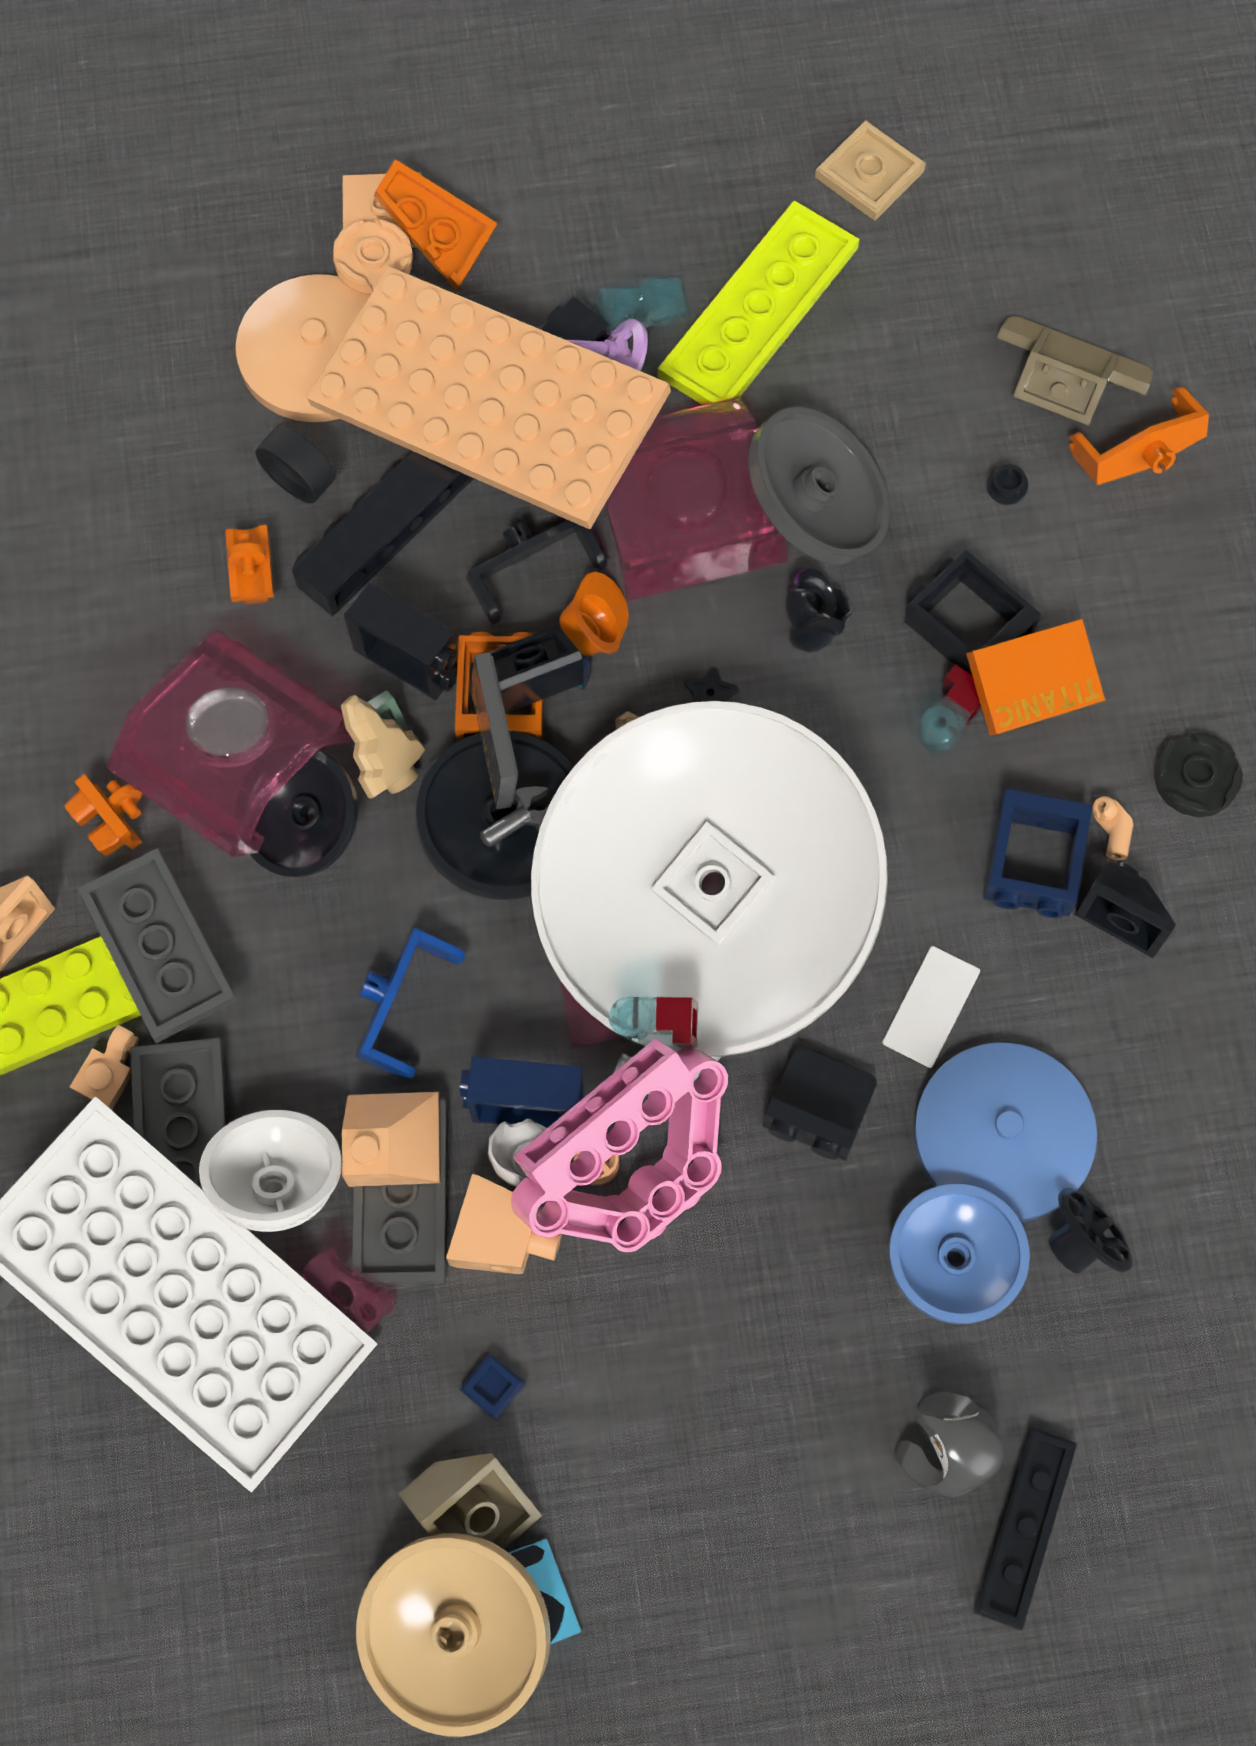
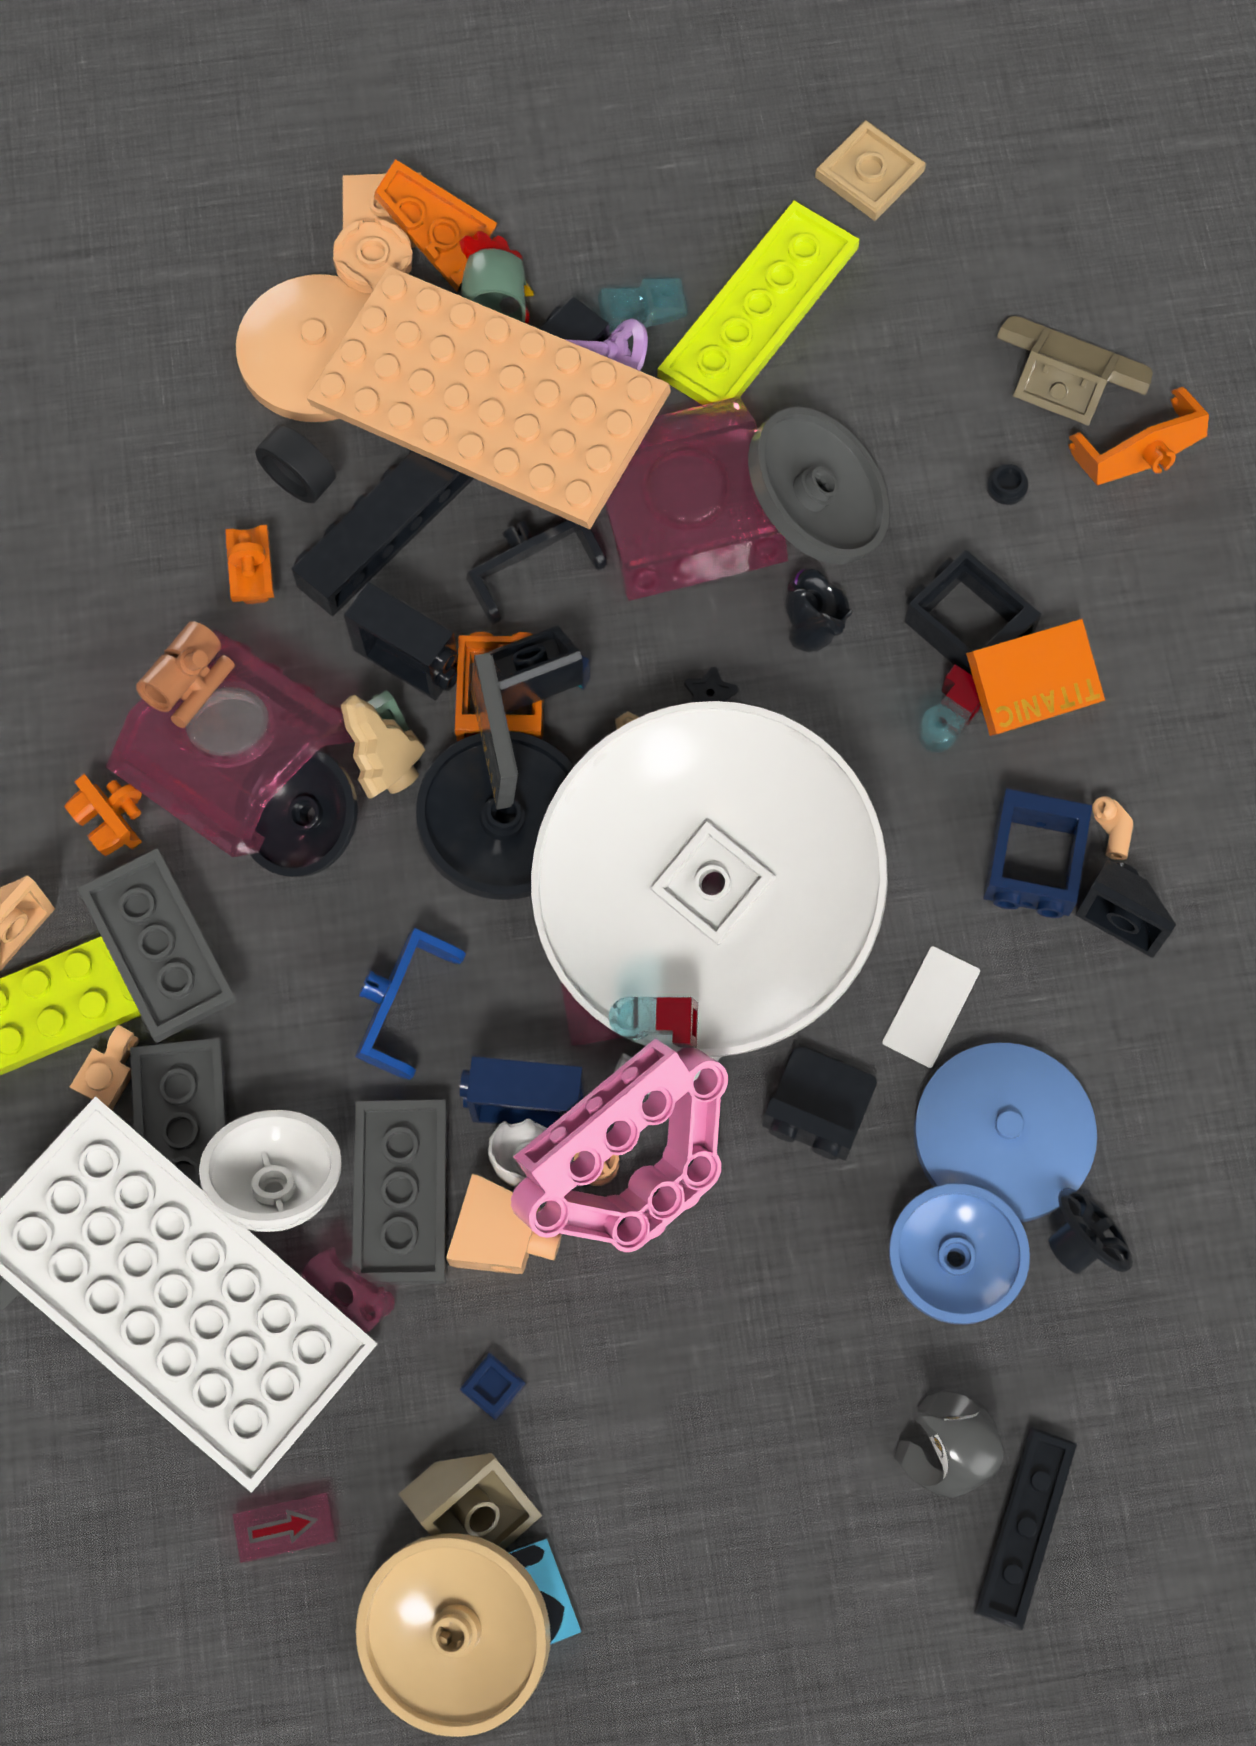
(185, 674): none -> nougat pin
(284, 1528): none -> clear pink tile
(391, 1139): light nougat slope -> none
(494, 274): none -> sand green piece
(519, 817): flat silver bar -> none
(596, 616): orange piece -> none
(1198, 775): pearl dark grey tile -> none

